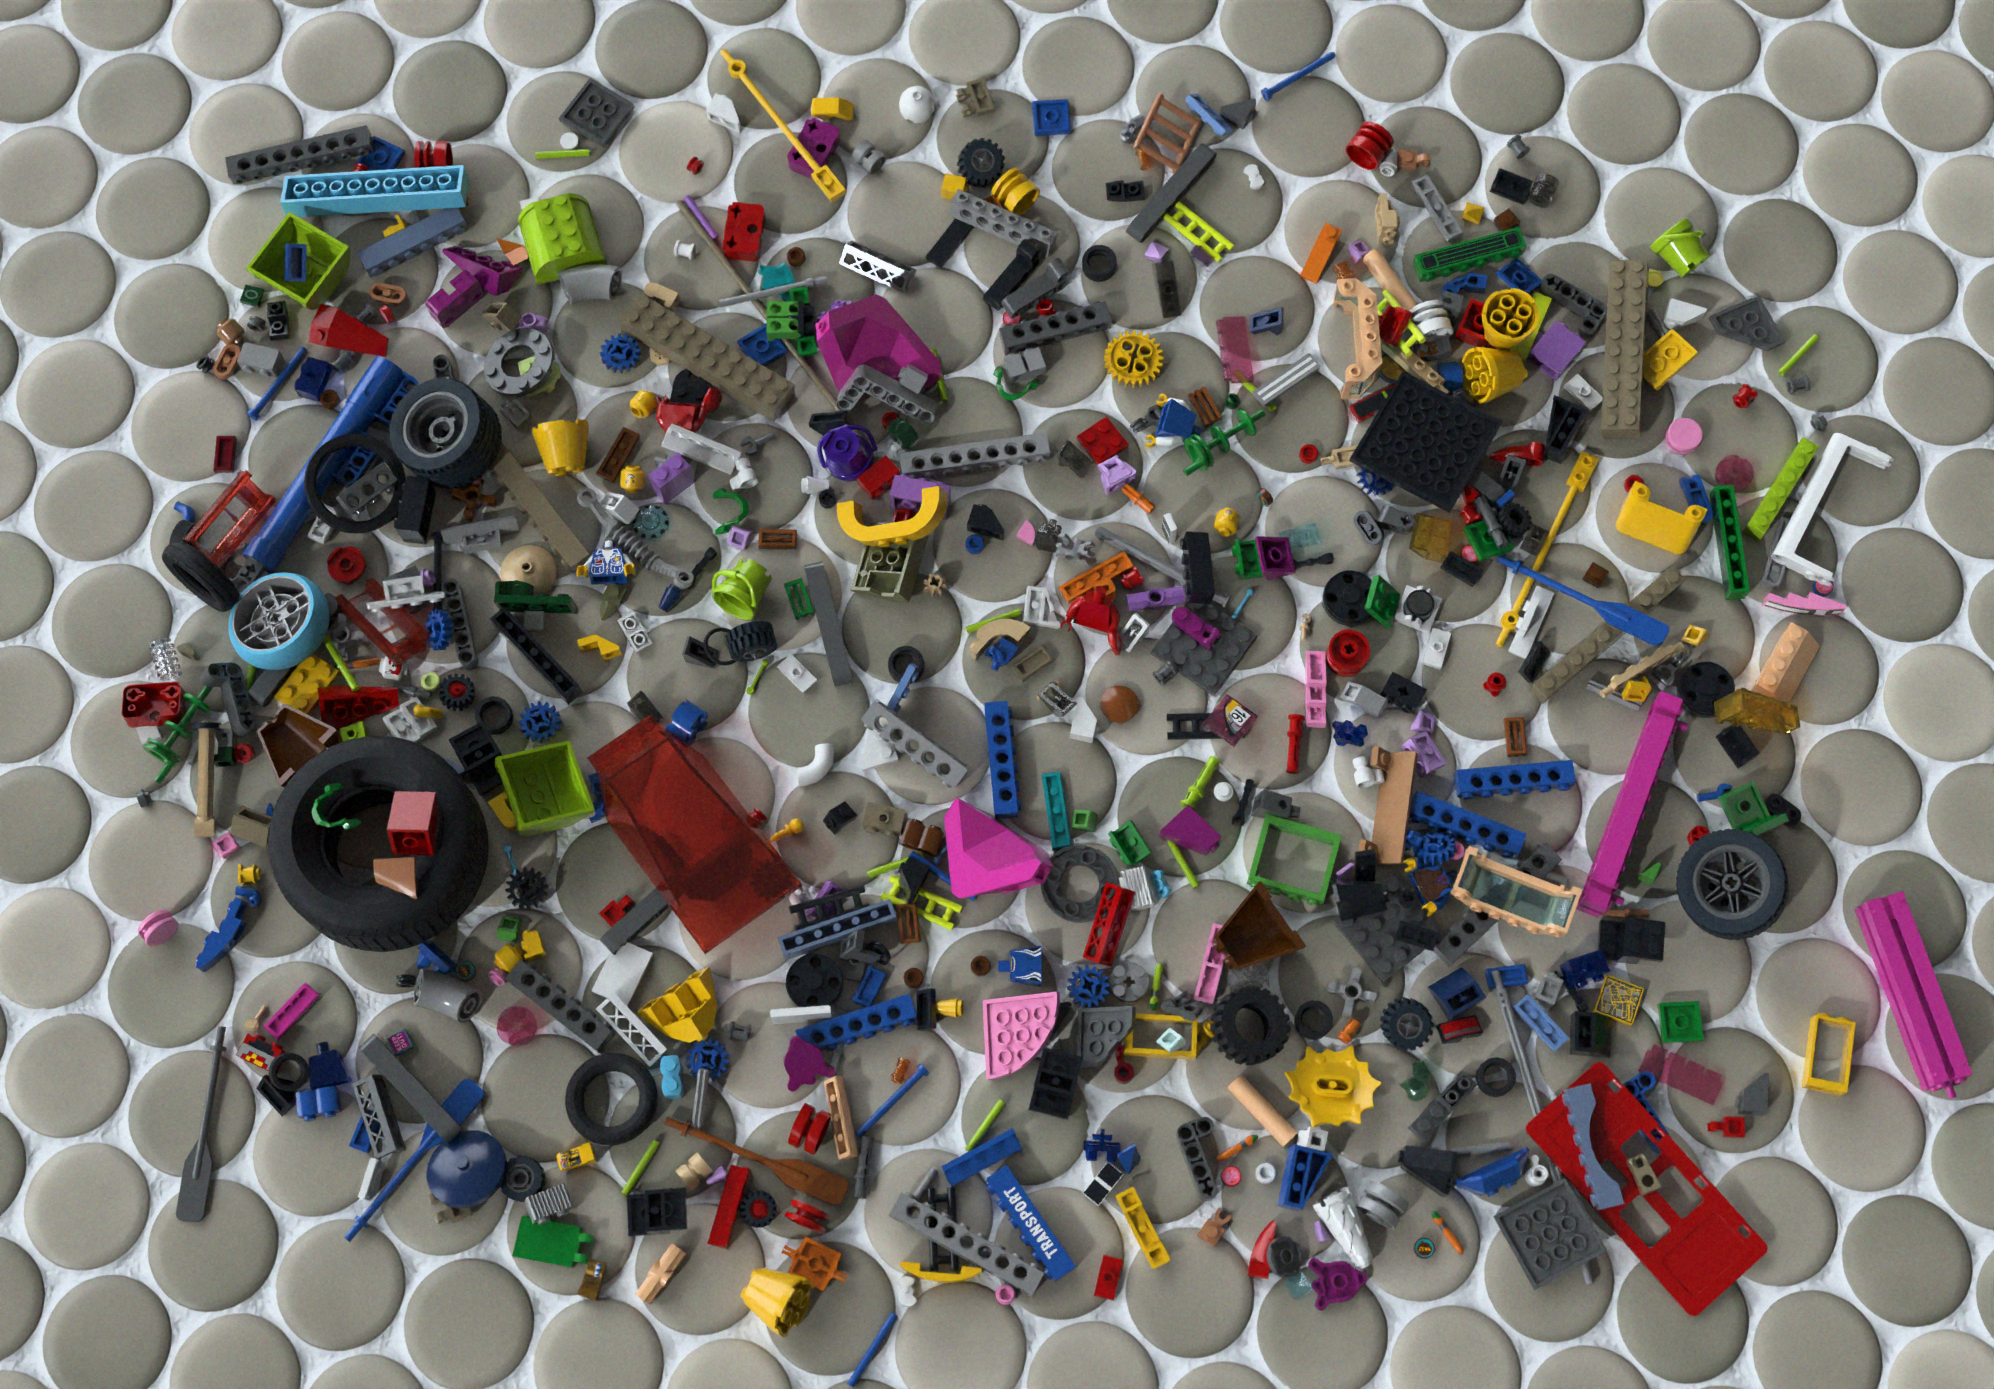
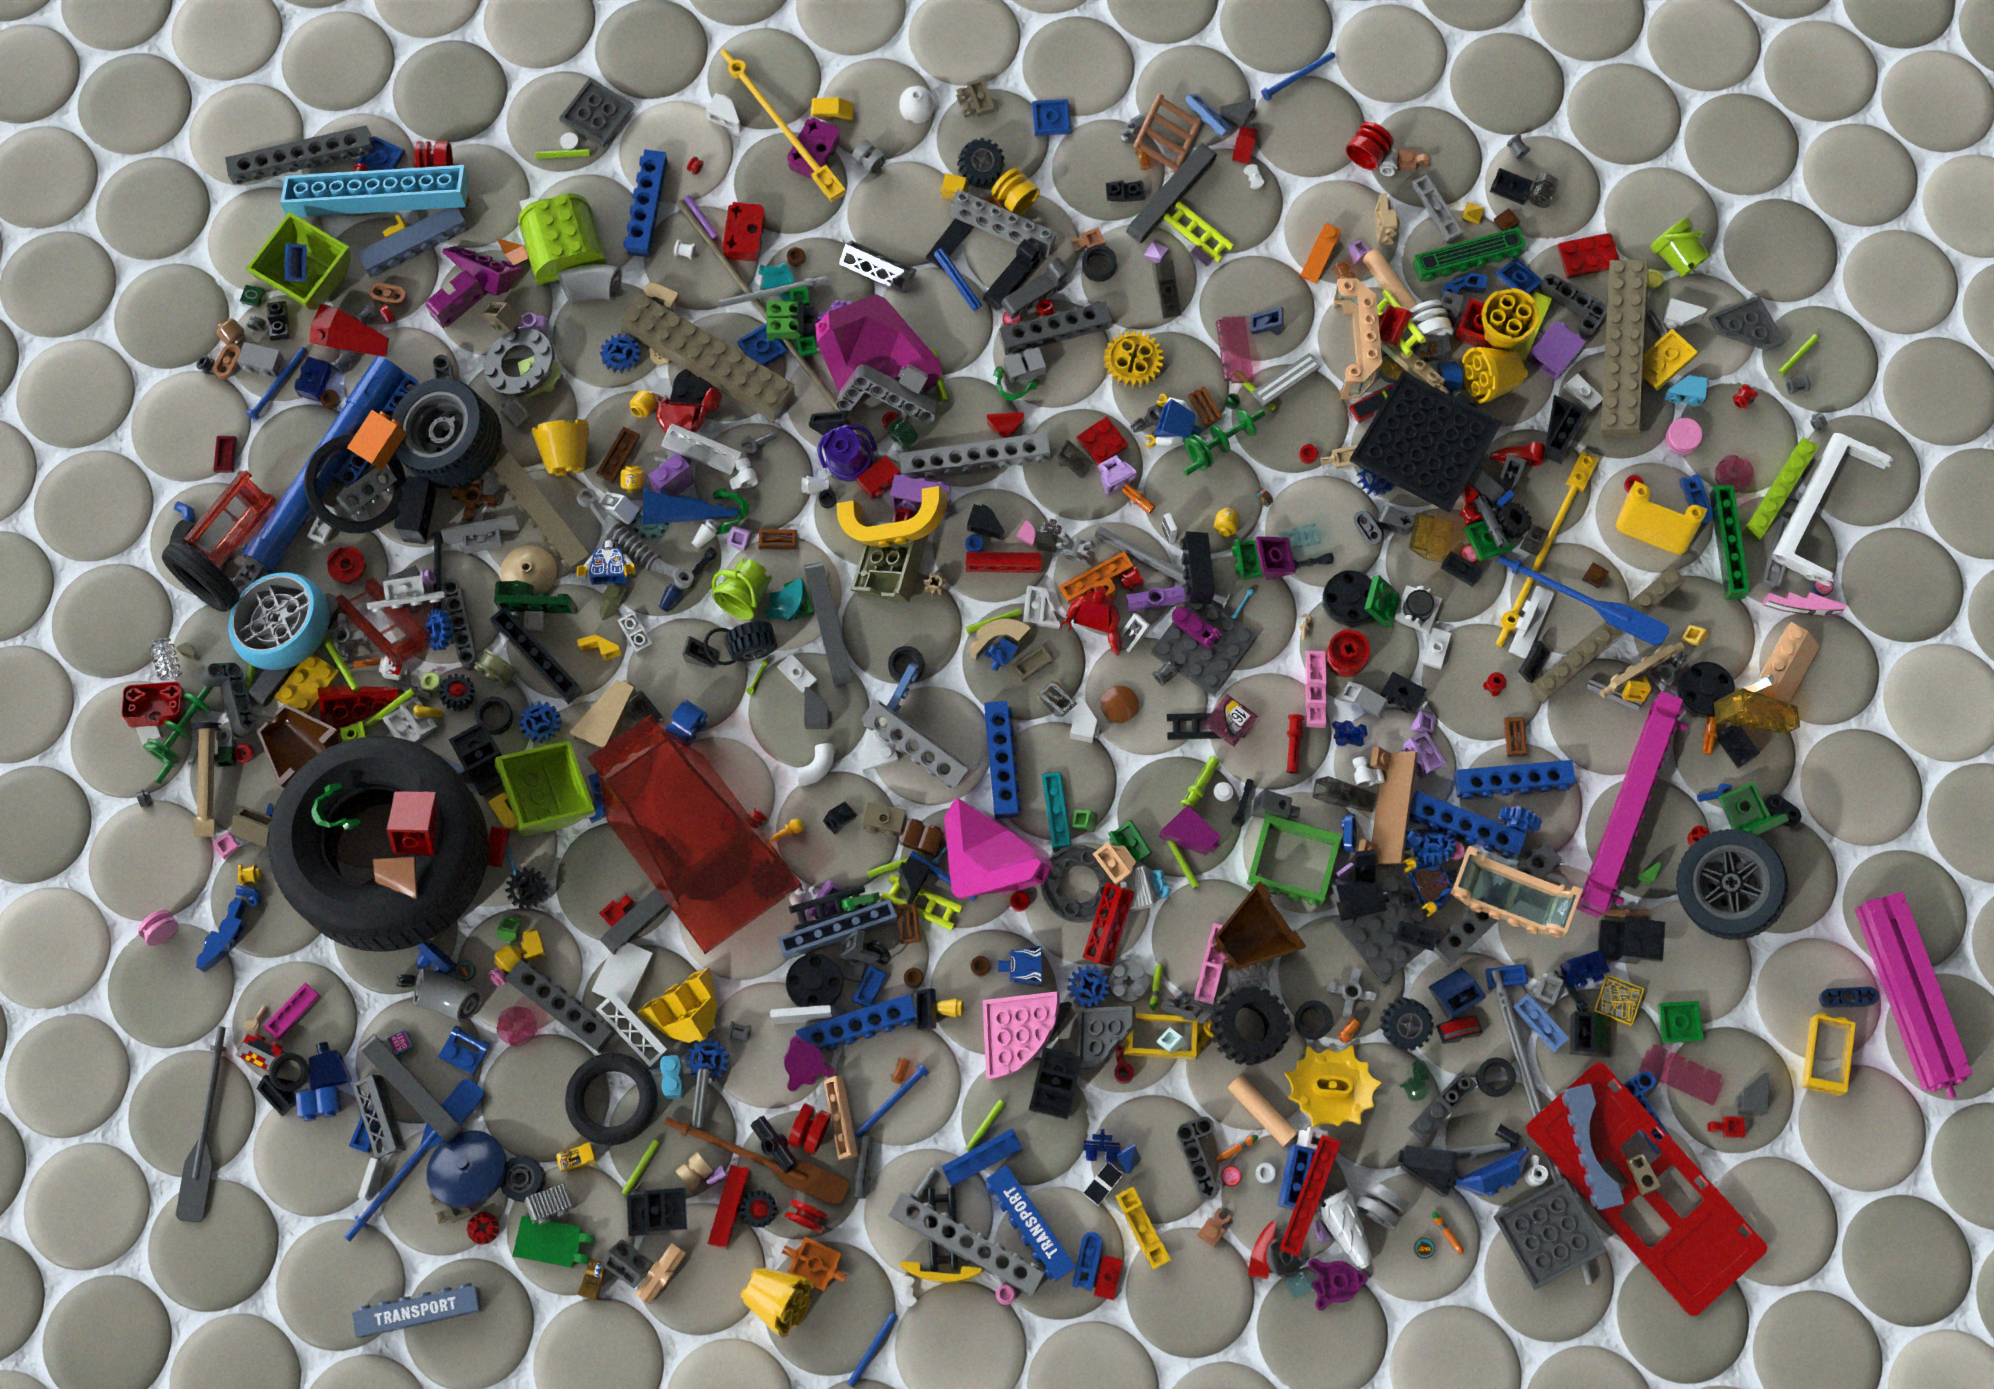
(377, 439): none -> orange brick
(391, 707): none -> lime bar
(416, 1311): none -> sand blue brick
(460, 1056): none -> blue plate
(492, 1228): none -> red gear
(496, 669): none -> olive wheel
(498, 842): none -> red plate
(605, 716): none -> tan slope
(627, 1263): none -> dark grey brick
(642, 245): none -> blue brick
(667, 509): none -> blue wedge
(704, 535): none -> white cone
(774, 1144): none -> black piece
(786, 602): none -> teal arm
(815, 711): none -> dark grey slope
(852, 903): none -> green plate
(957, 279): none -> blue axle
(1003, 562): none -> red fence
(1005, 423): none -> red slope
(1019, 901): none -> red tile
(1087, 1260): none -> blue plate
(1088, 239): none -> nougat plate
(1115, 861): none -> light nougat slope
(1244, 145): none -> red slope
(1310, 1195): none -> red plate
(1343, 794): none -> clear smoke slope
(1349, 825): none -> blue plate
(1508, 1135): none -> black pin
(1520, 819): none -> blue gear
(1587, 255): none -> red plate
(1689, 390): none -> medium azure slope
(1710, 735): none -> orange axle
(1758, 685): none -> plate
(1833, 992): none -> dark blue beam

